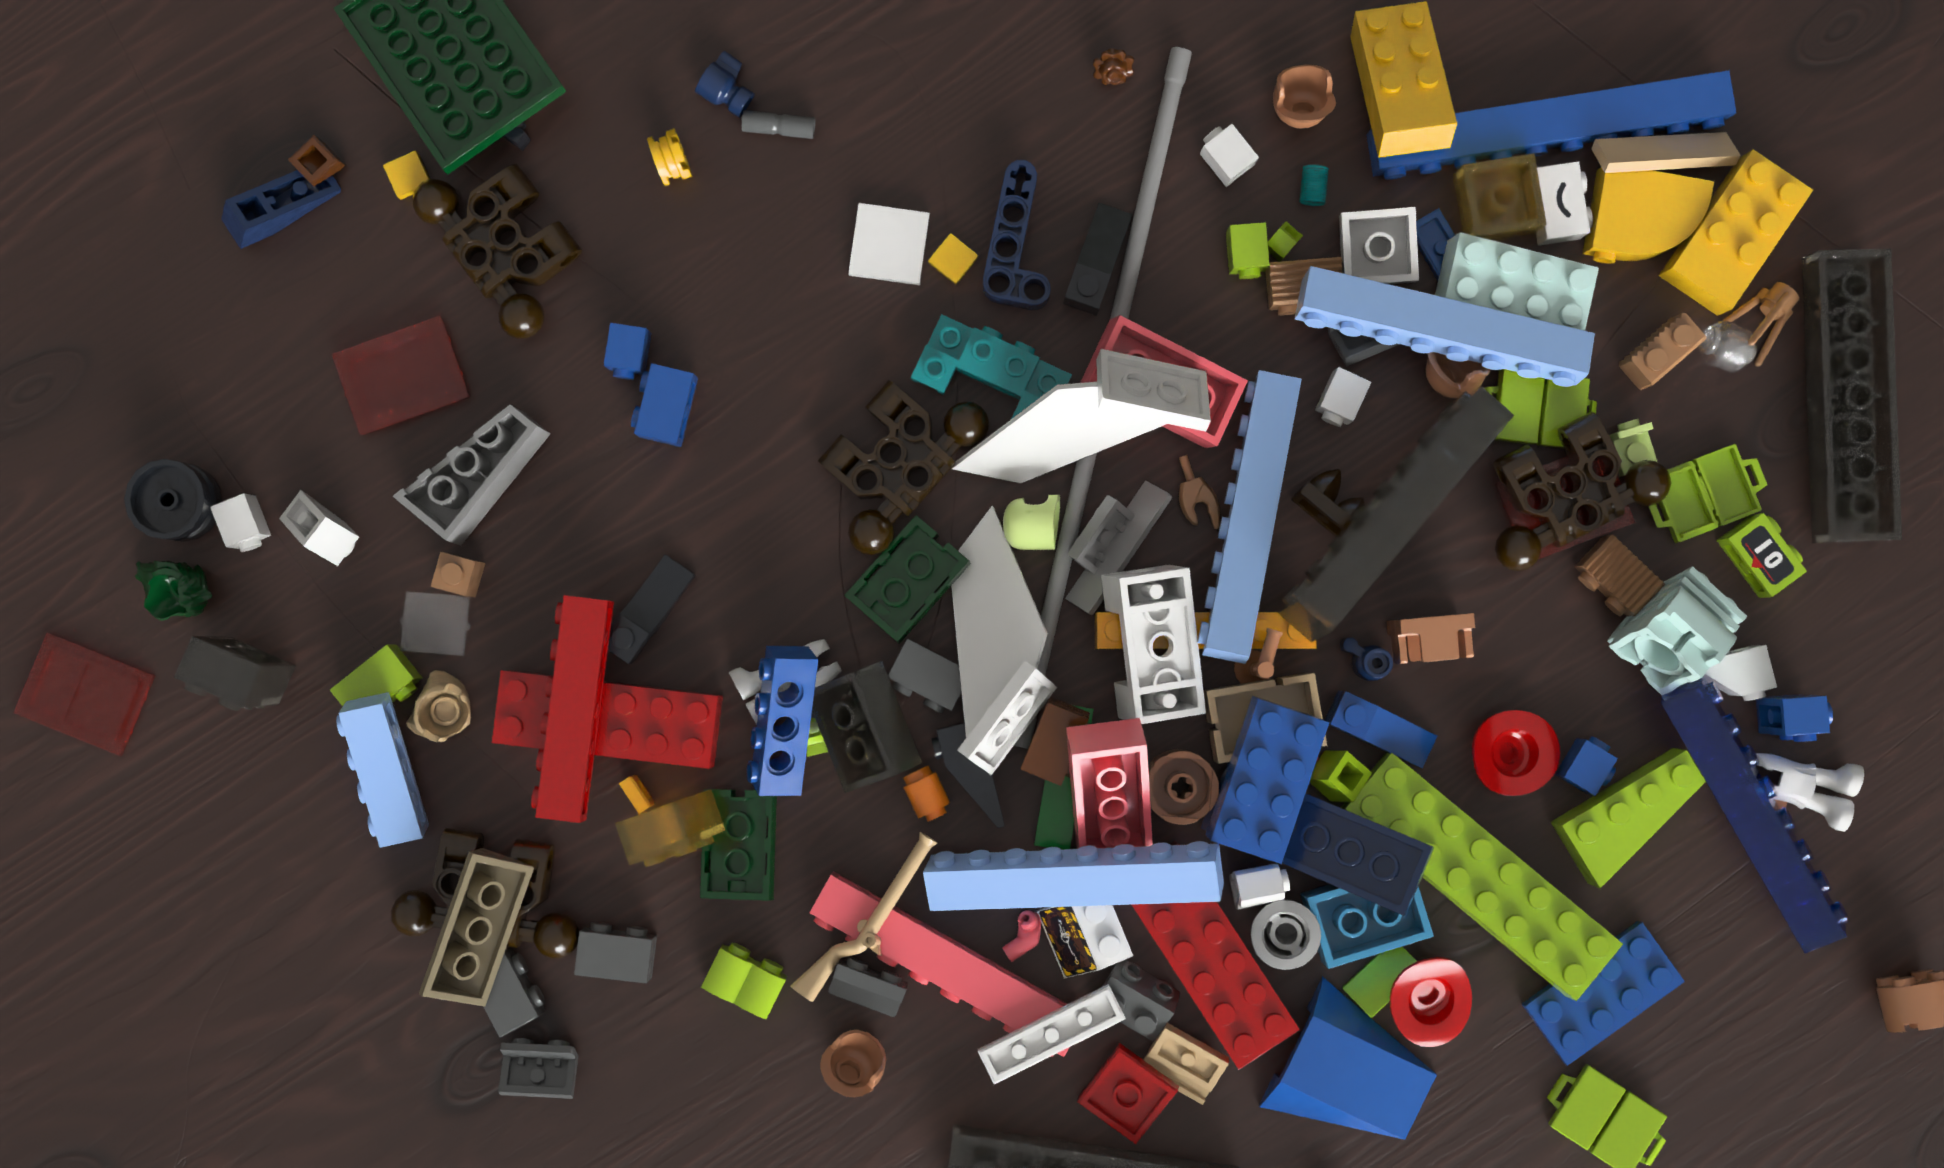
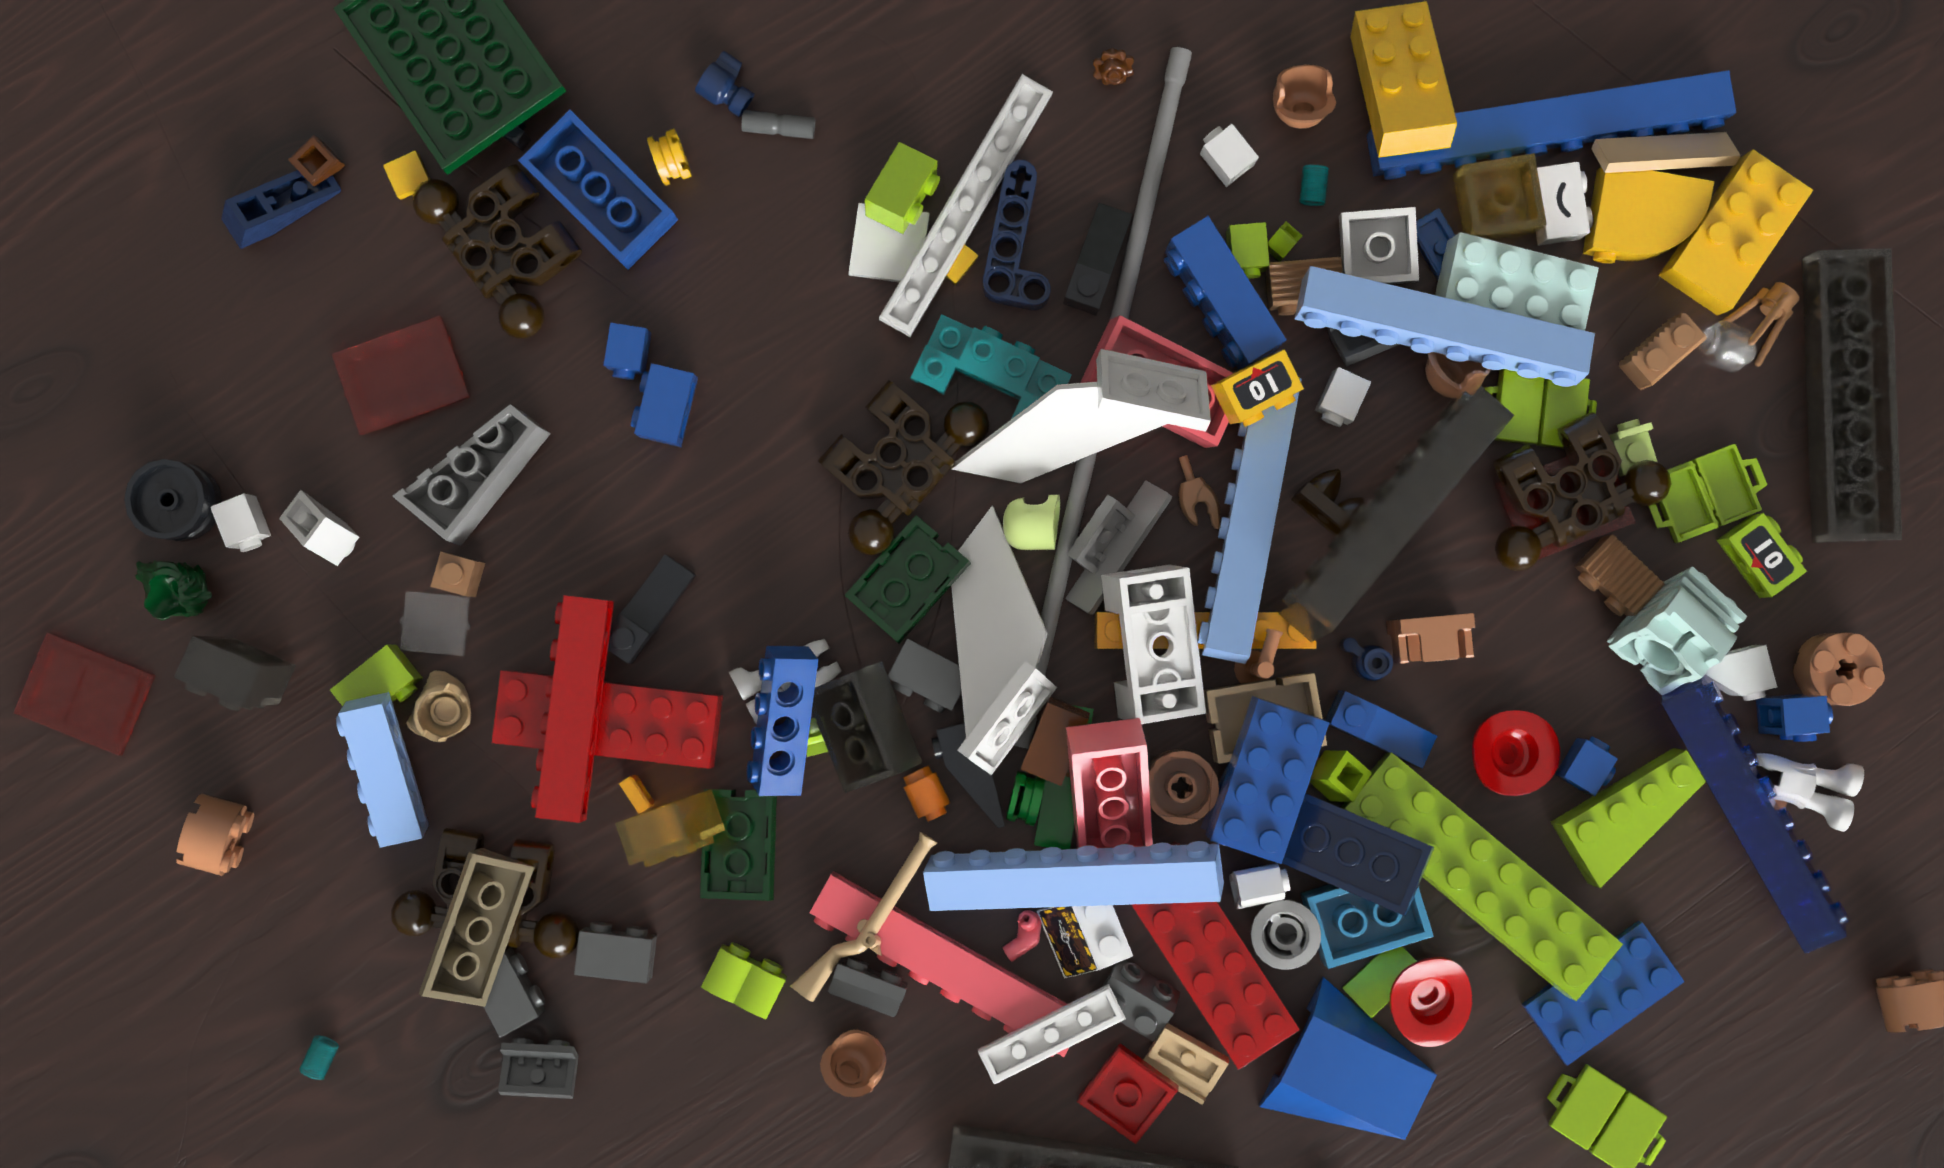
(213, 835): none -> nougat brick
(316, 1060): none -> teal piece
(599, 189): none -> blue brick
(902, 188): none -> lime brick
(965, 206): none -> white tile
(1029, 800): none -> green wheel
(1223, 294): none -> blue brick
(1257, 388): none -> brick
(1858, 662): none -> nougat brick

